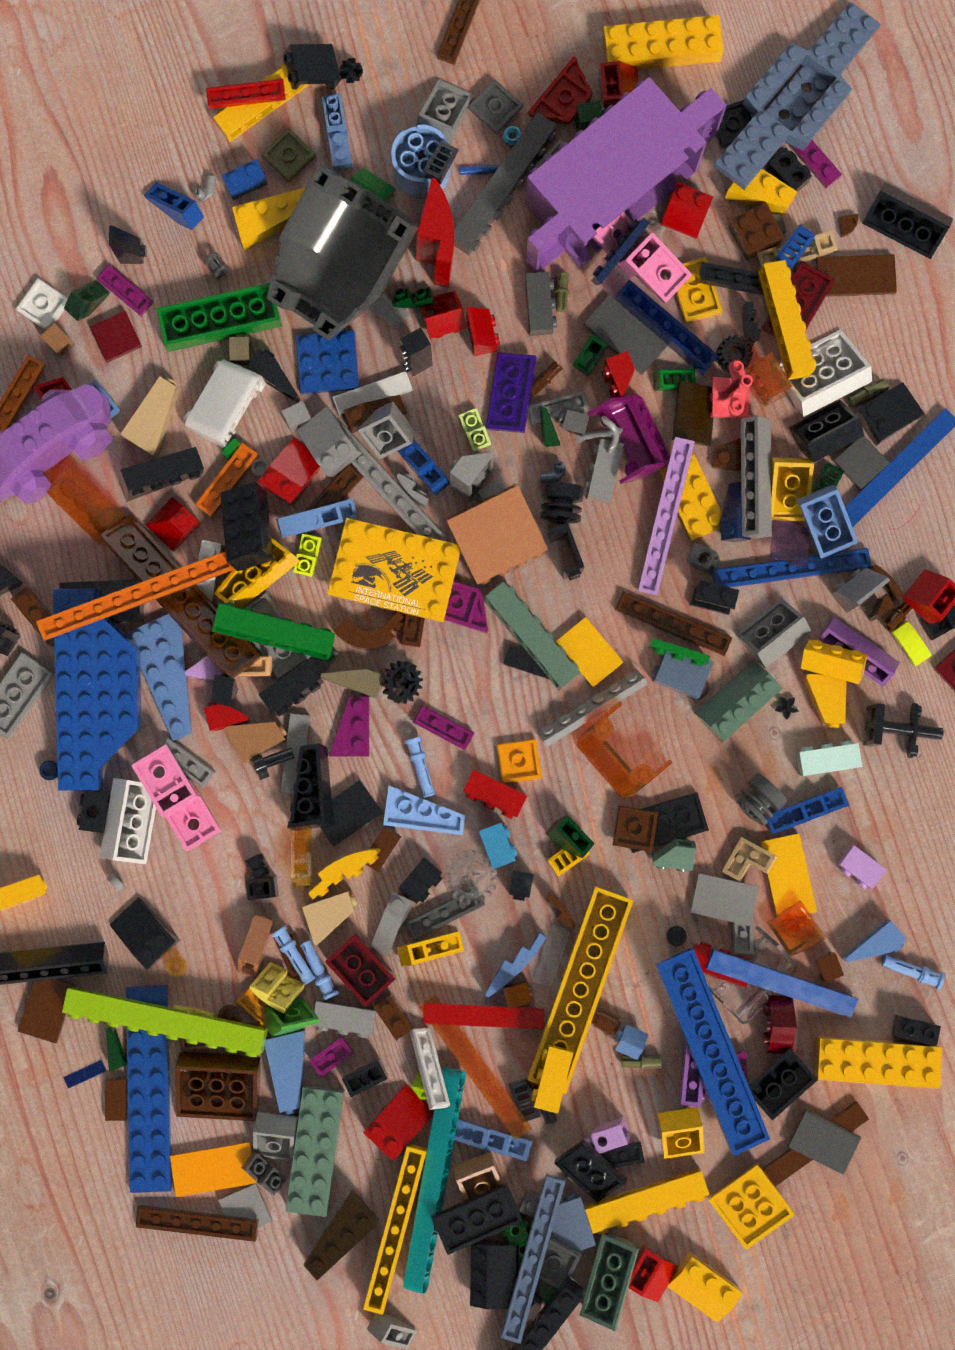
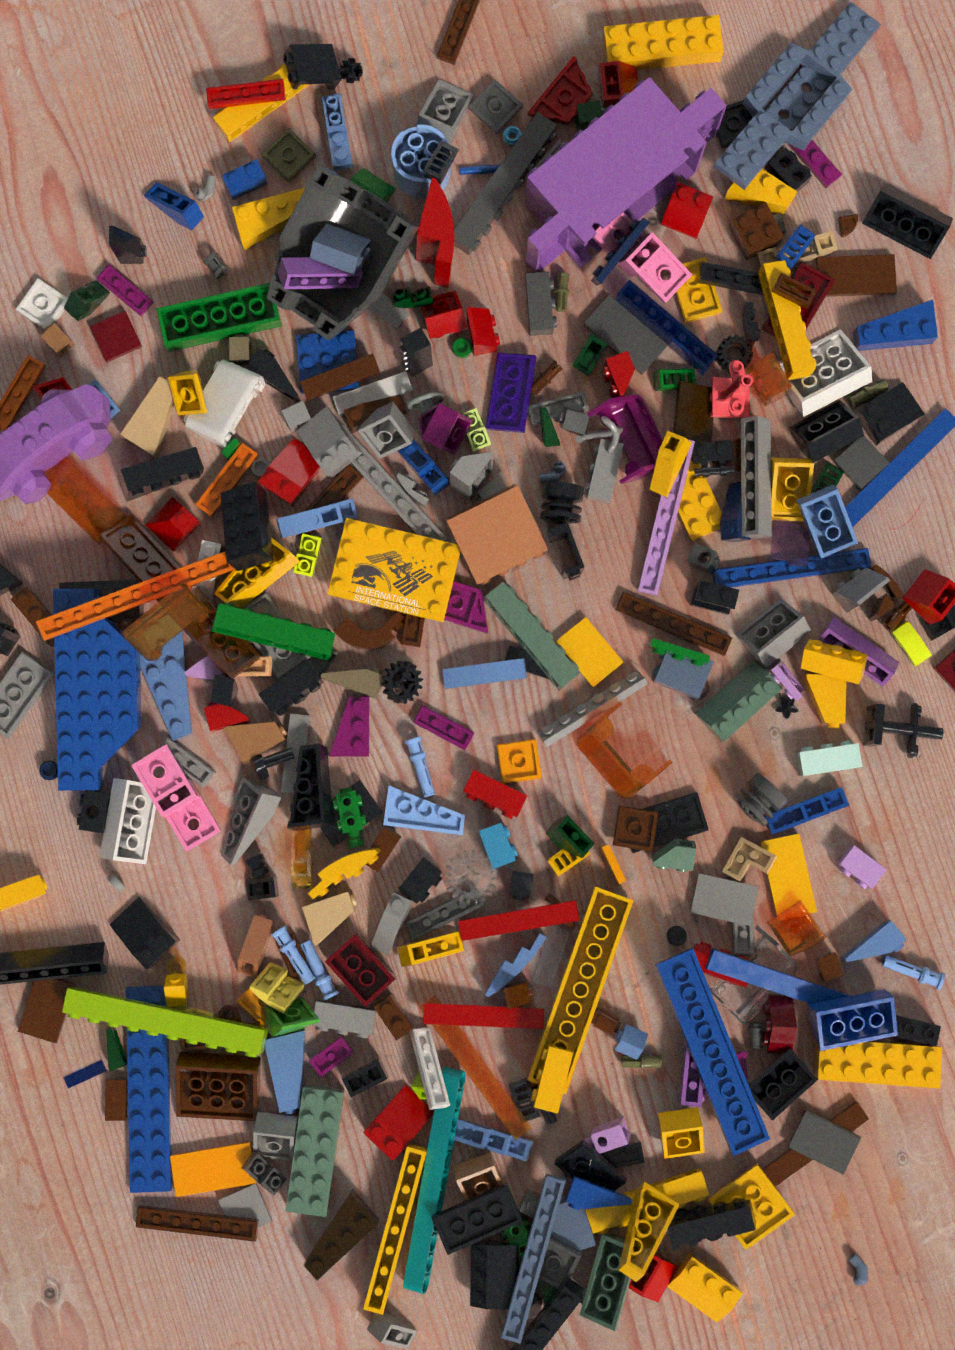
(167, 620): none -> clear orange windscreen
(176, 990): none -> yellow brick
(187, 393): none -> yellow slope
(252, 812): none -> light grey wedge
(312, 274): none -> medium lavender brick
(340, 249): none -> sand blue brick
(340, 377): none -> reddish brown tile
(350, 811): none -> green brick
(439, 423): none -> magenta piece
(461, 347): none -> green tile
(484, 673): none -> medium blue slope
(519, 920): none -> red tile
(591, 1195): none -> blue slope
(612, 864): none -> light orange tile
(647, 1226): none -> yellow wedge
(669, 462): none -> yellow slope
(711, 1222): none -> black wedge
(712, 452): none -> black plate
(755, 1034): none -> dark grey pin
(783, 675): none -> lavender plate
(793, 294): none -> reddish brown tile
(853, 1019): none -> blue slope
(861, 1270): none -> sand blue arm
(900, 329): none -> blue wedge

